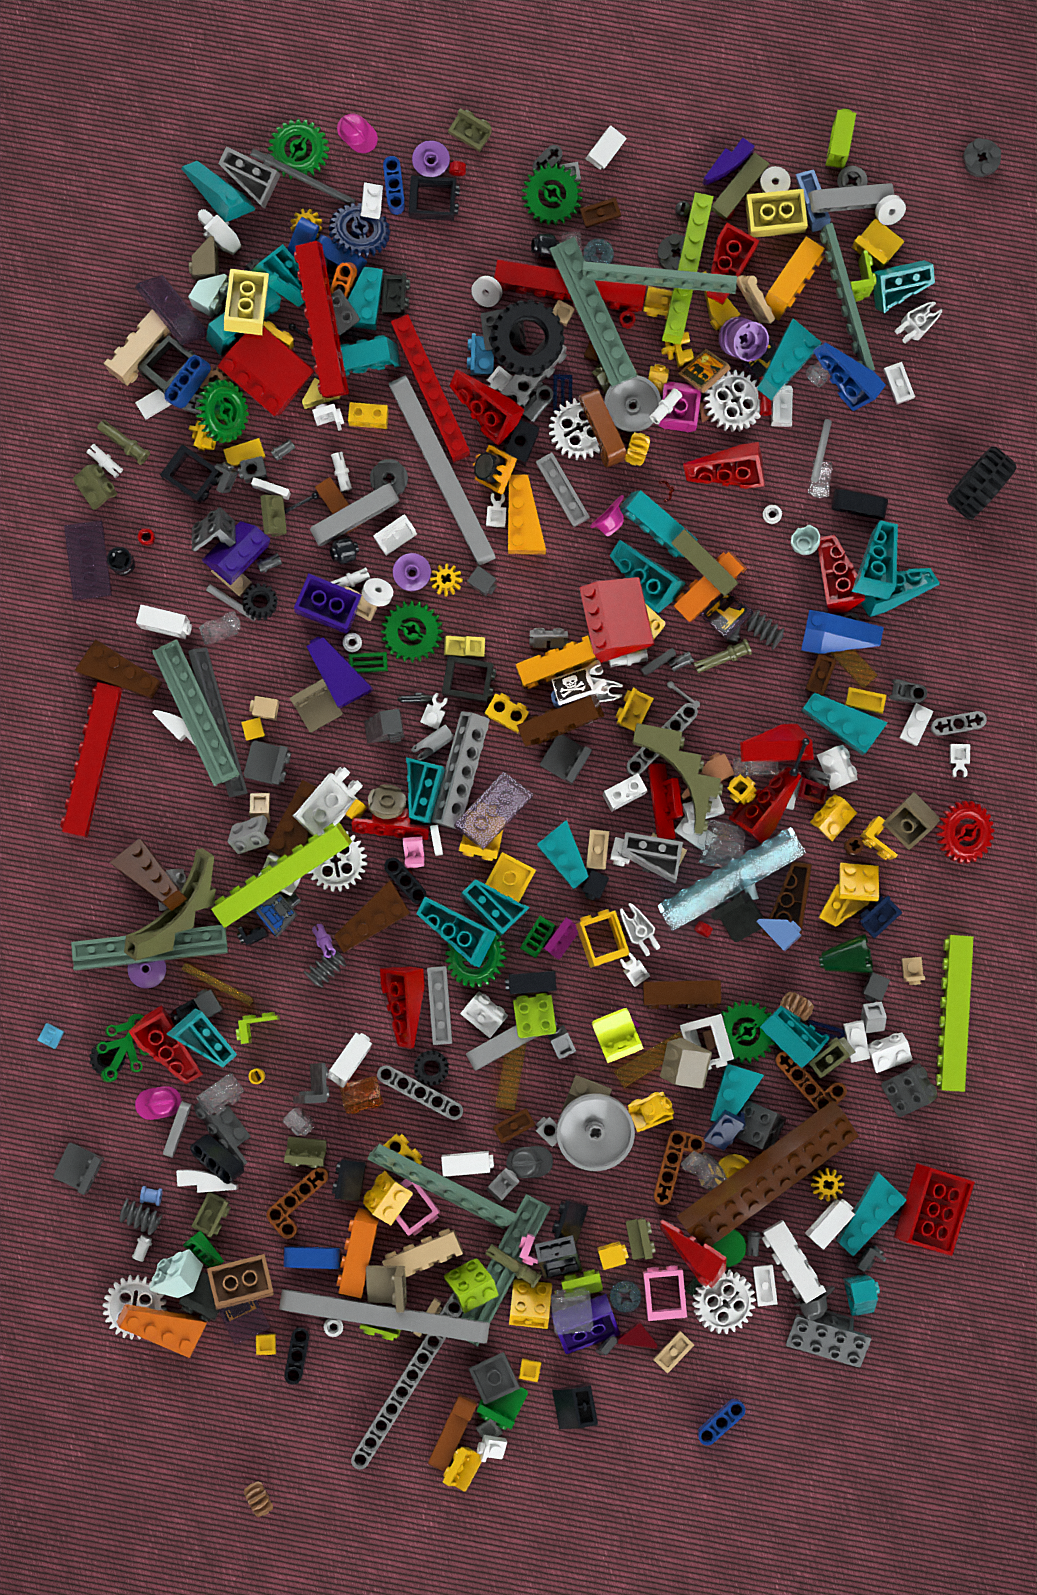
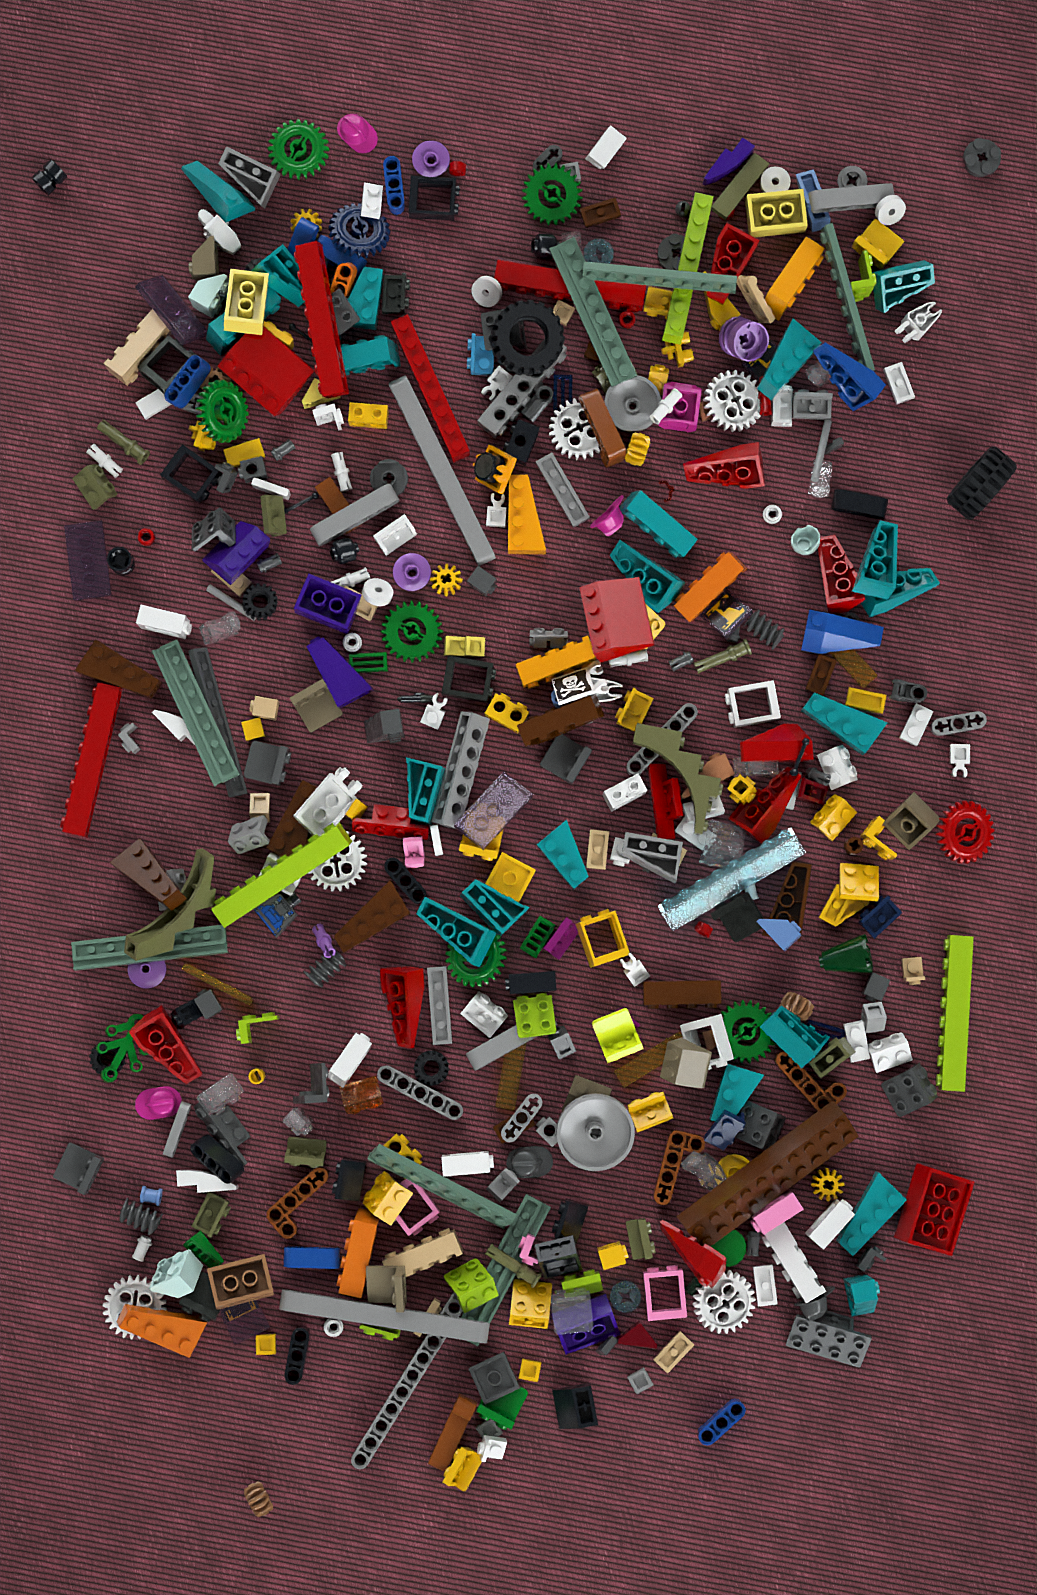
(49, 177): none -> black wheel
(51, 1035): medium azure tile -> none
(128, 743): none -> light grey bracket
(202, 1037): teal wedge -> none
(255, 935): black bracket -> none
(269, 160): dark grey bar -> none
(386, 801): dark tan tile -> none
(433, 742): light grey piece -> none
(470, 129): olive bracket -> none
(492, 409): red wedge -> none
(516, 1132): none -> light grey beam
(595, 885): black brick -> none
(639, 929): white hinge -> none
(640, 1380): none -> light grey tile
(656, 1108): yellow bracket -> none
(658, 662): dark grey tile -> none
(670, 684): light grey hinge -> none
(704, 371): tile -> none
(705, 562): olive tile -> none
(772, 702): none -> white window
(776, 1212): none -> bright pink window
(812, 405): none -> light grey bracket
(837, 443): none -> dark grey tile
(840, 138): lime window -> none

